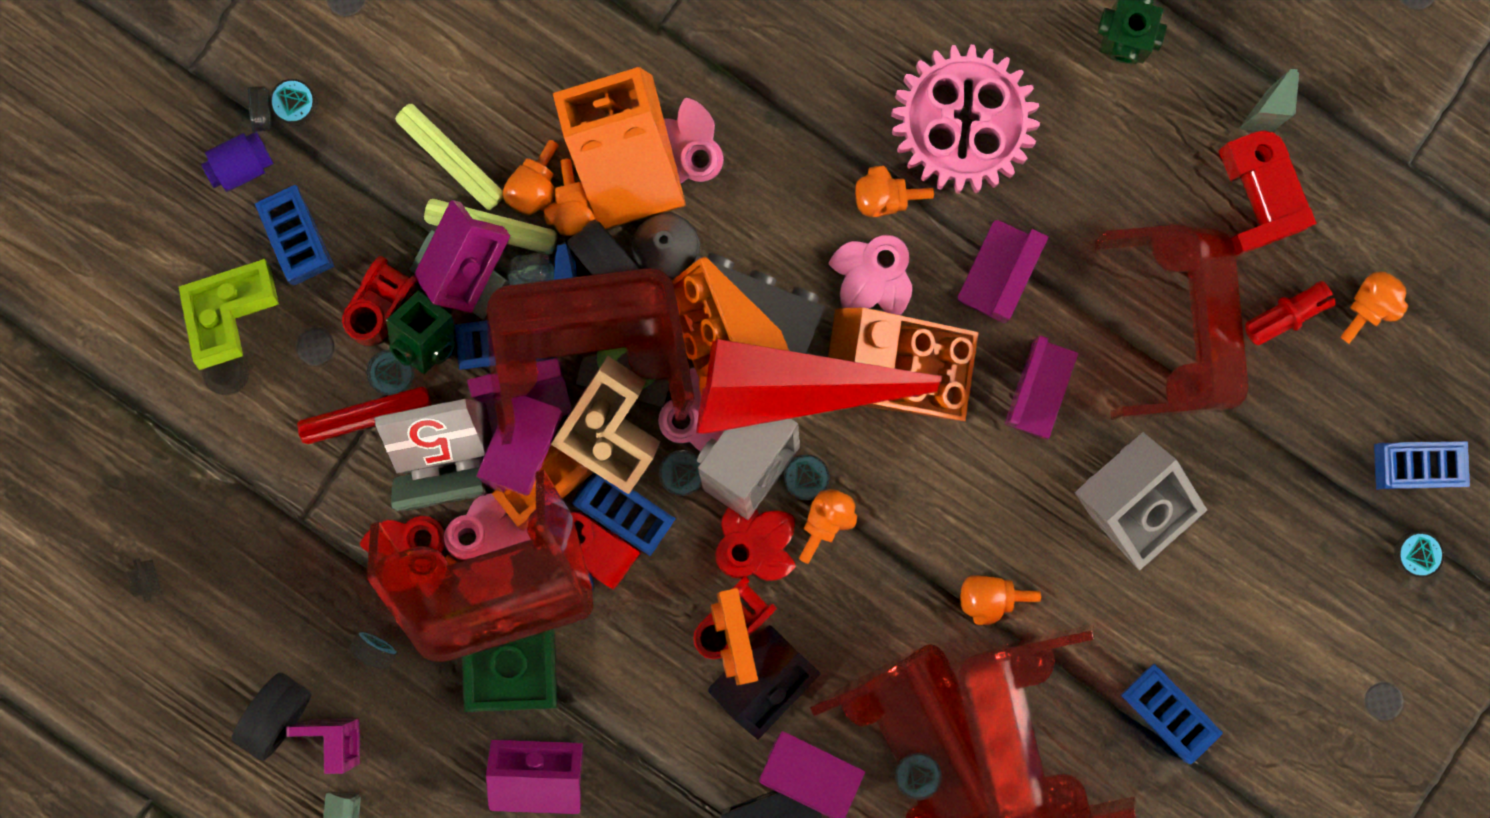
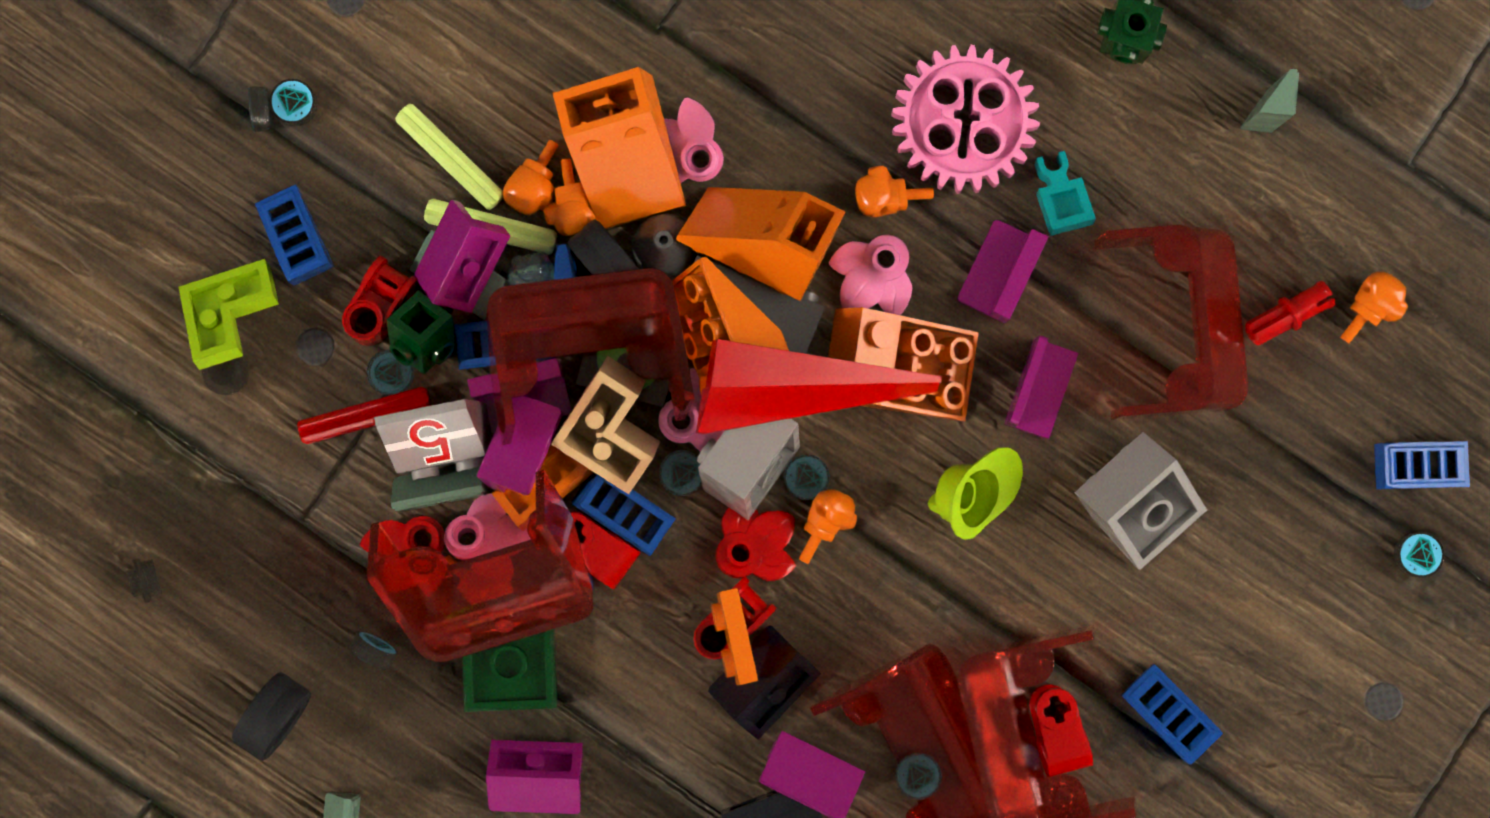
(236, 161): dark purple brick -> none
(340, 741): magenta panel -> none
(764, 234): none -> orange slope
(977, 492): none -> lime piece
(991, 597): orange piece -> none
(1060, 738): none -> red piece
(1063, 201): none -> teal plate
(1270, 188): red piece -> none

